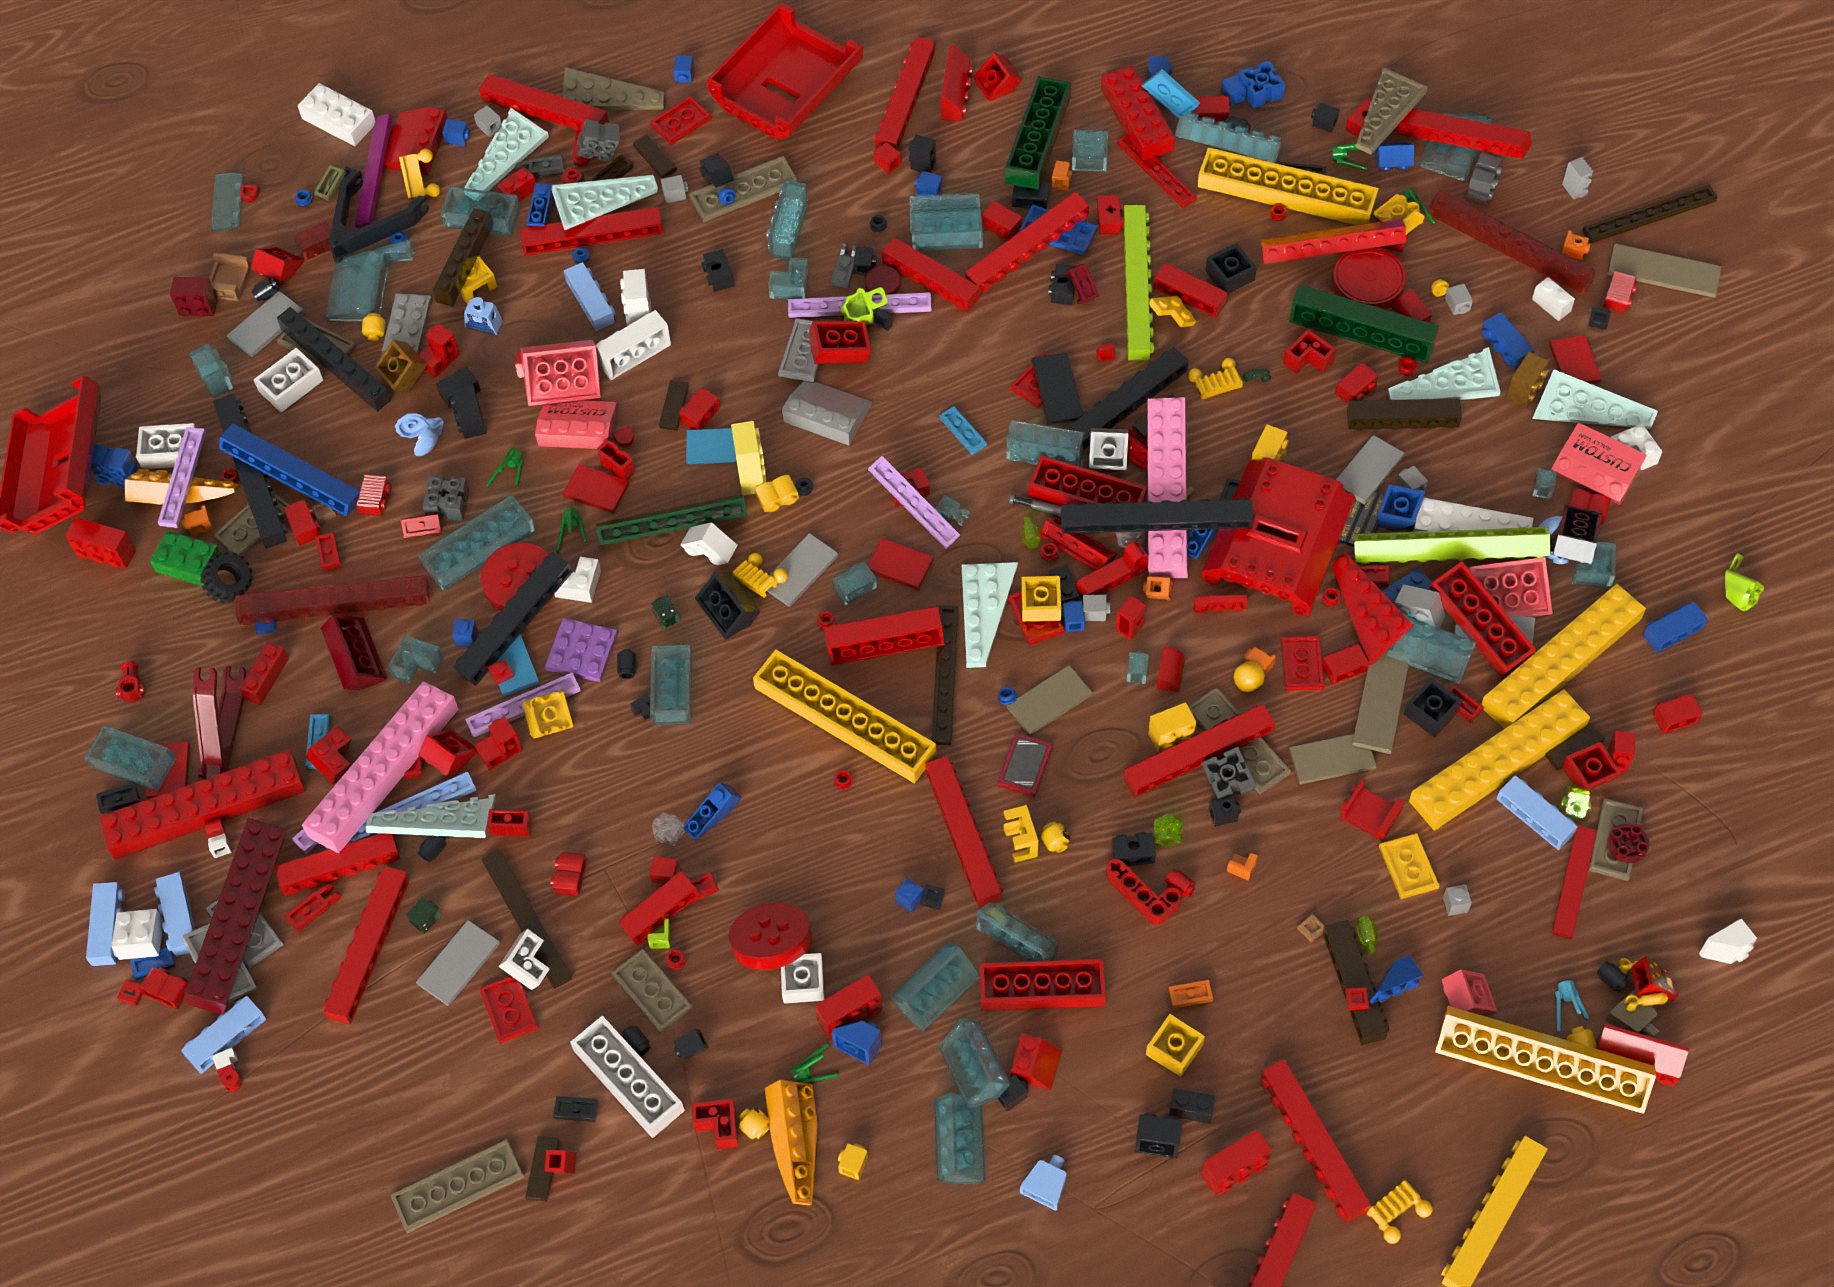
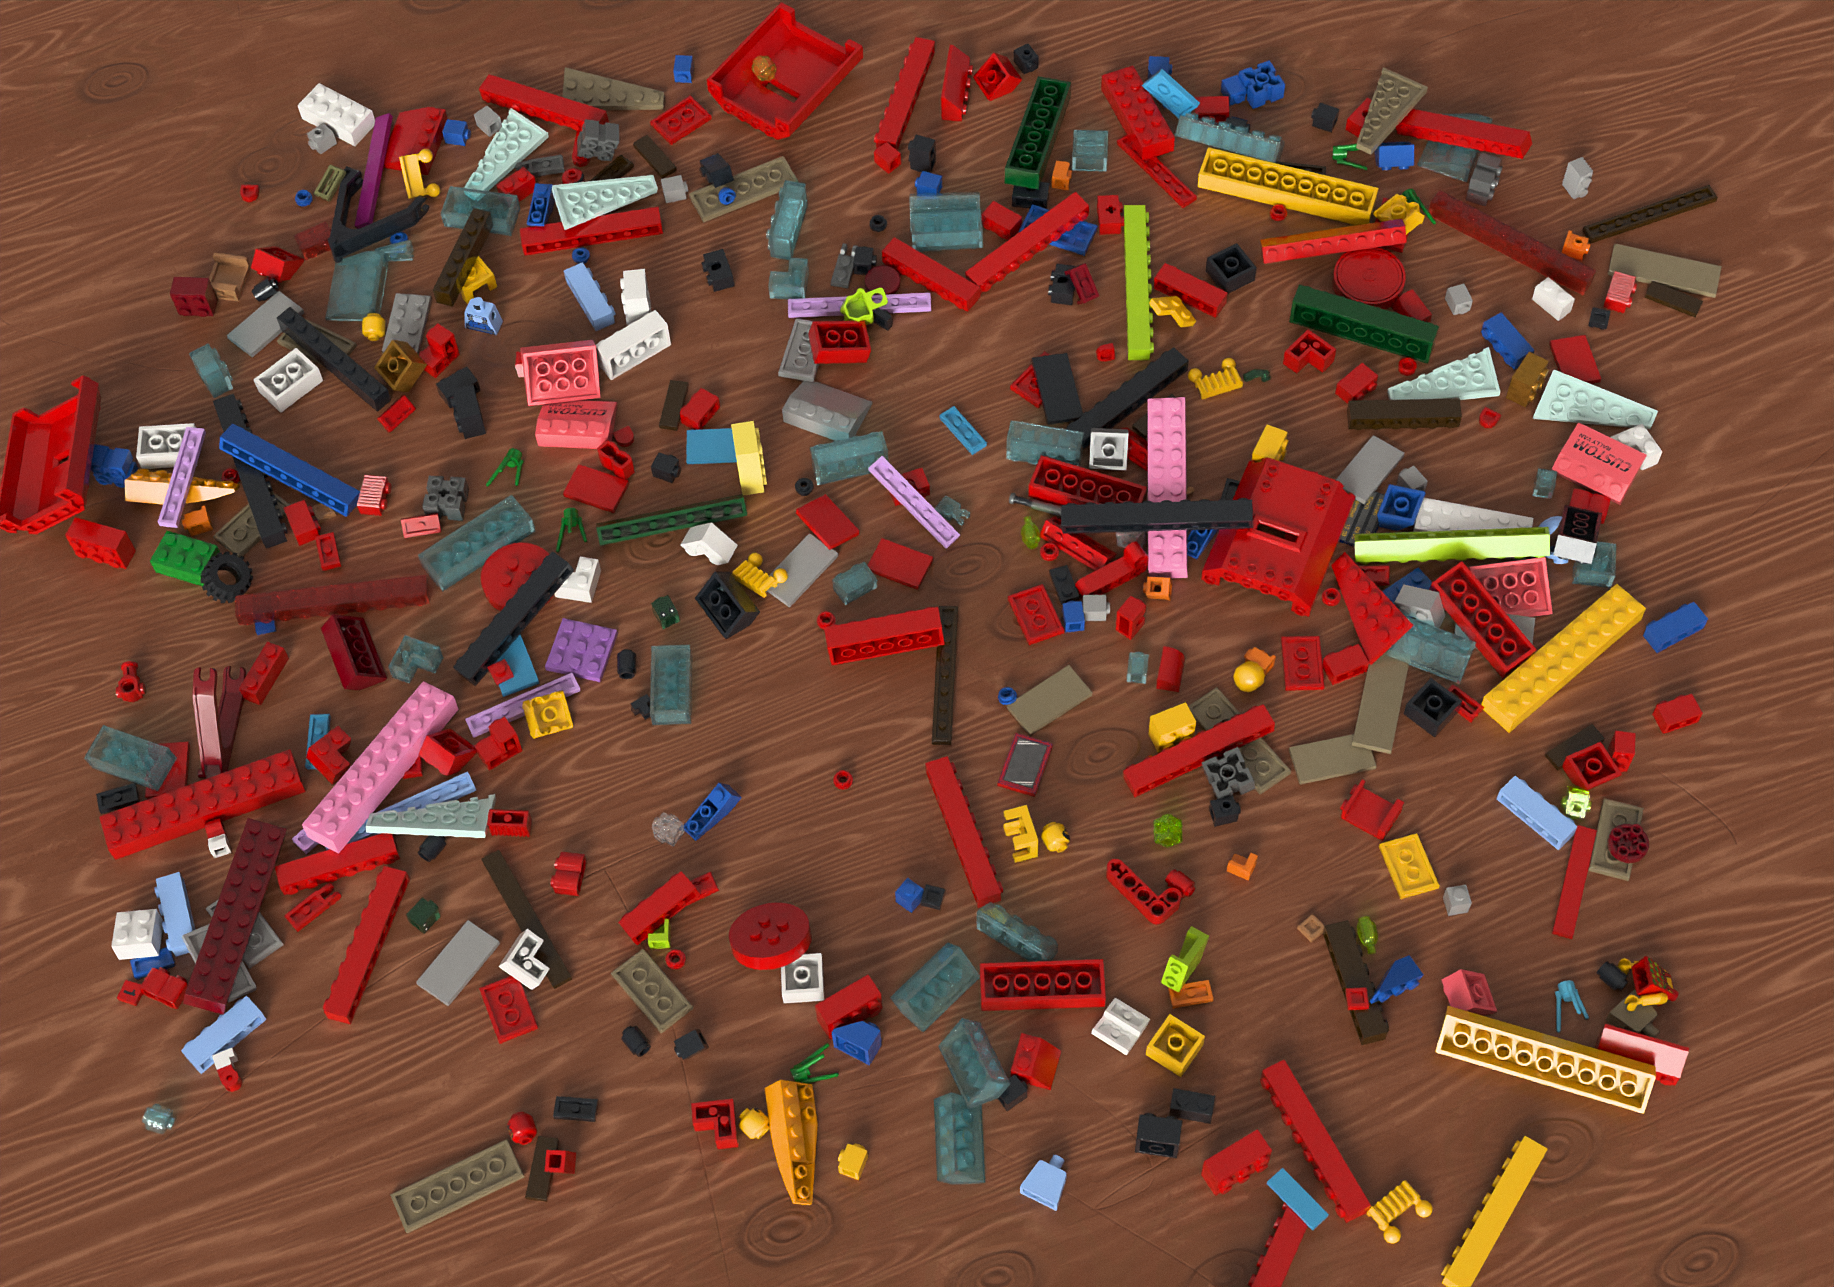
(104, 907): light blue brick -> none
(158, 1119): none -> clear light blue head
(226, 201): clear light blue windscreen -> none
(321, 138): none -> light grey brick
(396, 413): none -> red plate
(428, 428): light blue animal -> none
(464, 632): blue brick -> none
(522, 1128): none -> red head
(627, 1076): white brick -> none
(663, 869): red brick -> none
(666, 467): none -> black brick
(764, 68): none -> clear yellow head
(776, 493): yellow brick -> none
(827, 522): none -> red tile
(845, 716): yellow brick -> none
(847, 457): none -> clear light blue brick
(984, 602): light aqua wing -> none
(1026, 59): none -> black brick
(1041, 598): yellow brick -> none
(1120, 1026): none -> white slope
(1143, 855): black brick -> none
(1180, 969): none -> lime panel
(1220, 603): red hinge -> none
(1297, 1199): none -> dark azure tile
(1439, 288): yellow plate -> none
(1489, 418): none -> red tile
(1498, 759): yellow brick -> none
(1582, 1037): yellow head -> none
(1673, 299): none -> dark brown tile
(1730, 943): white slope -> none
(1741, 590): lime piece -> none

